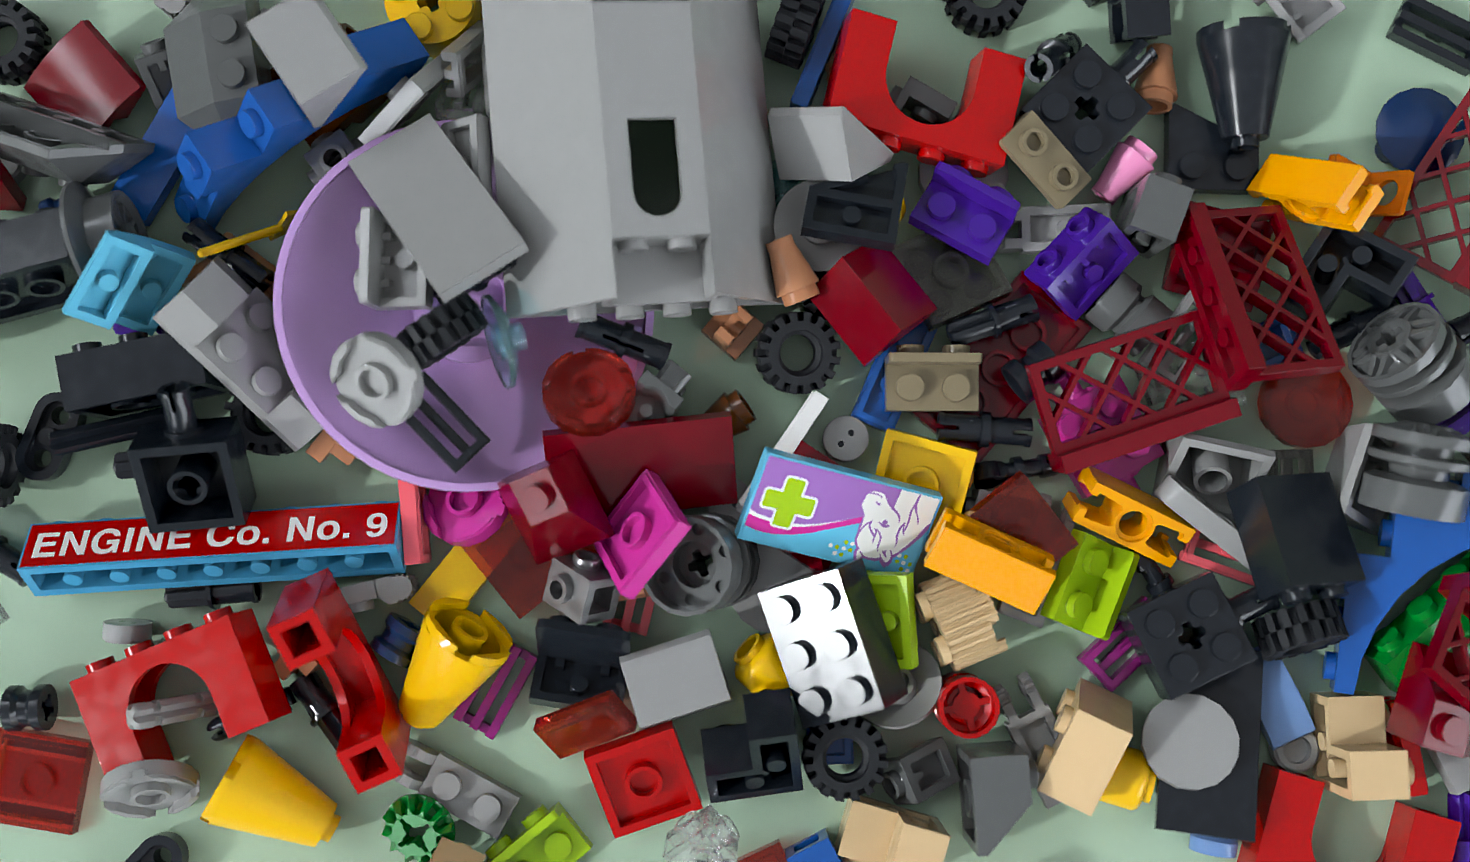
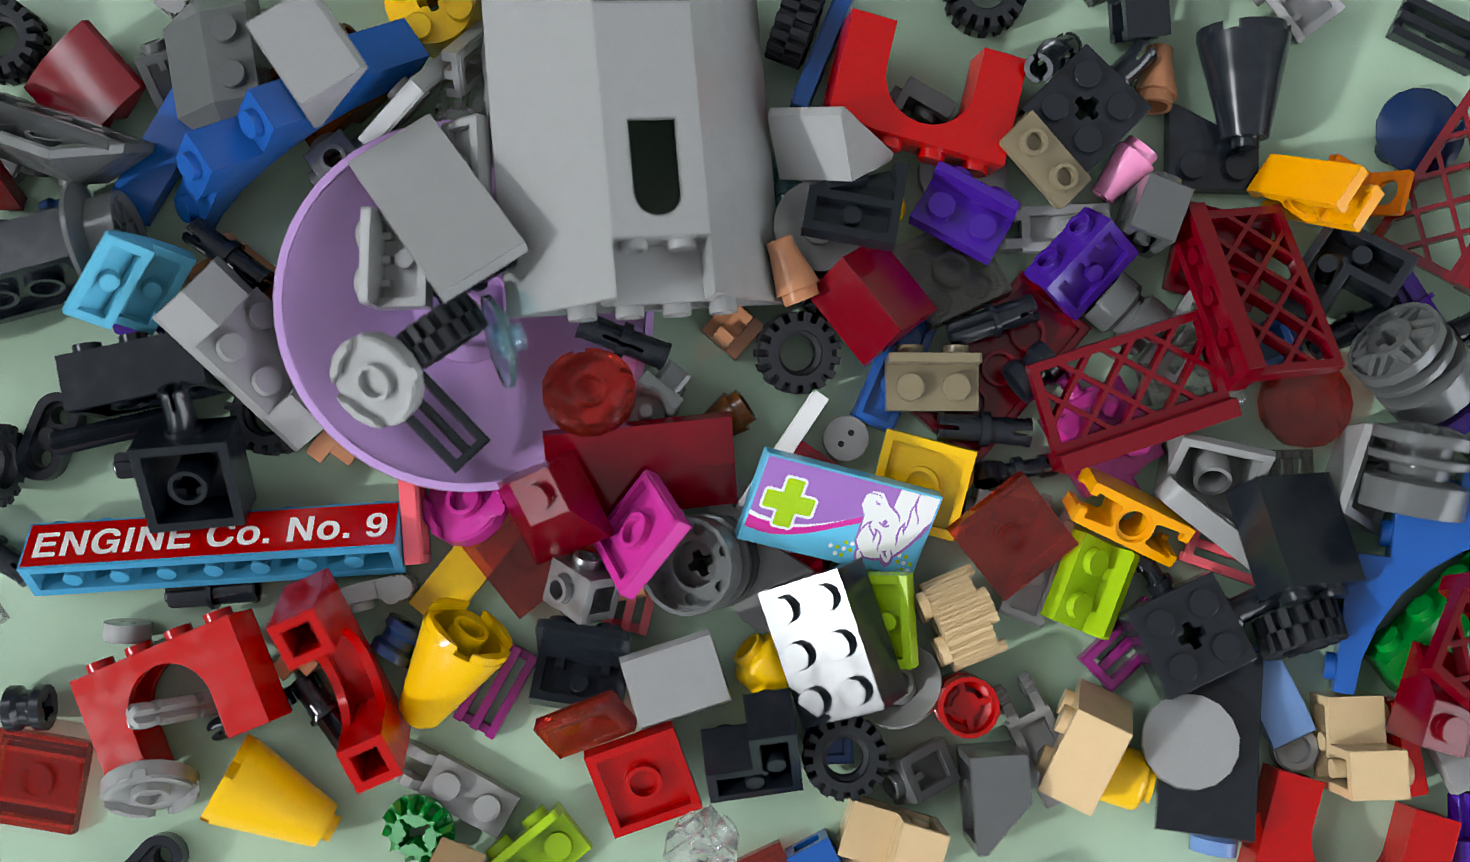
(272, 232): yellow piece -> none
(990, 561): light orange piece -> none

